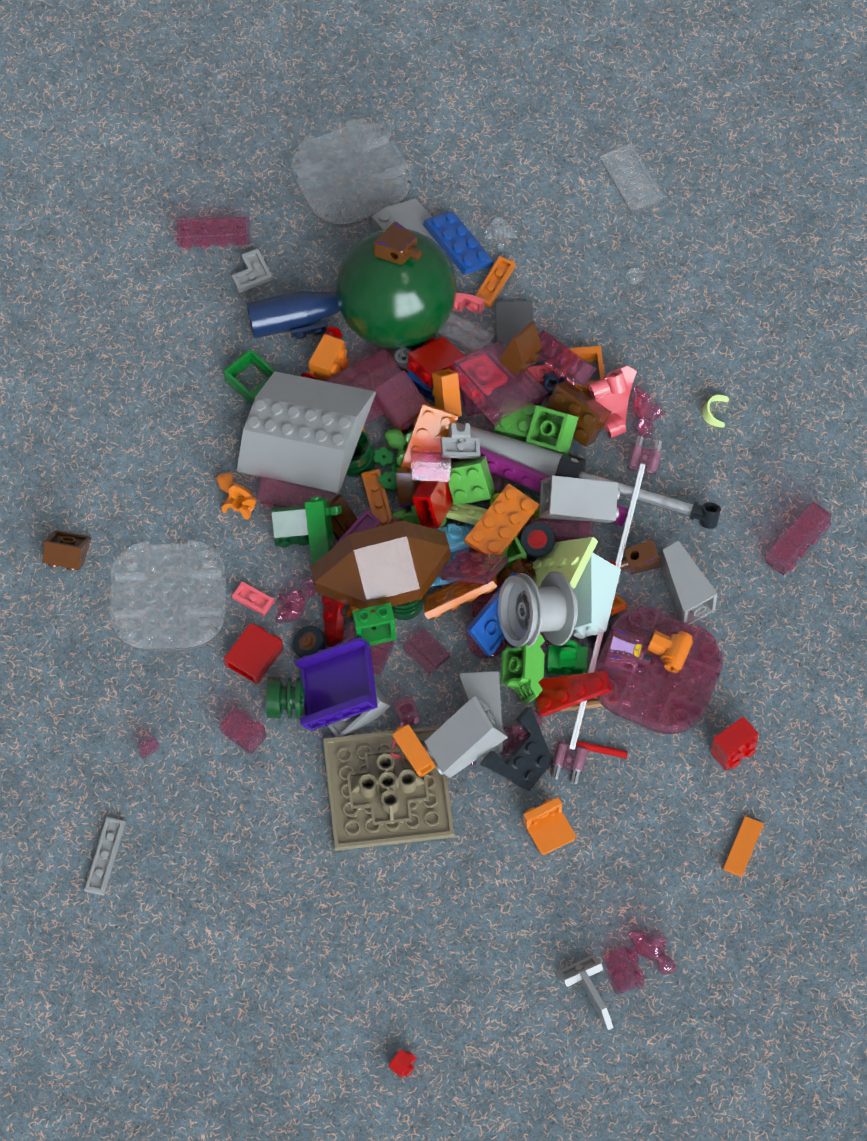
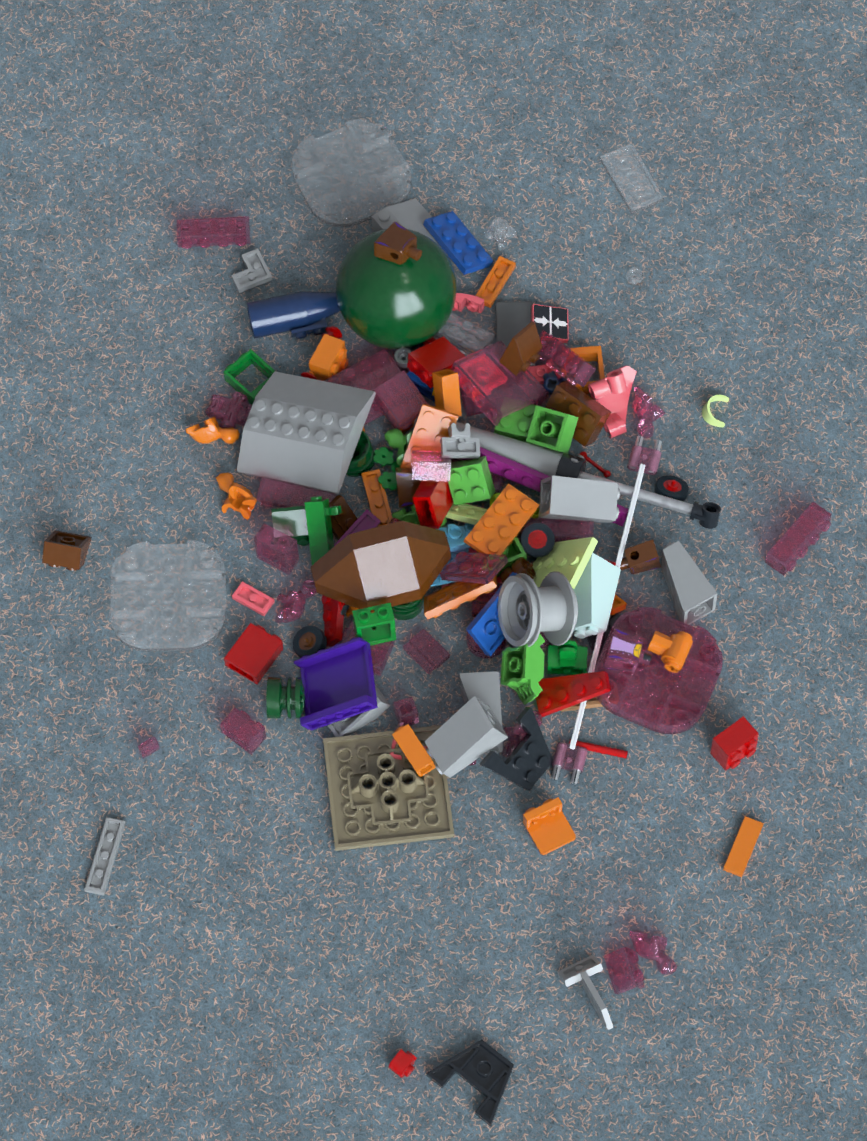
(212, 432): none -> orange animal
(228, 410): none -> clear pink axle
(284, 549): none -> clear pink window
(482, 1069): none -> black wing
(552, 320): none -> black tile
(606, 473): none -> red hinge
(672, 487): none -> black wheel

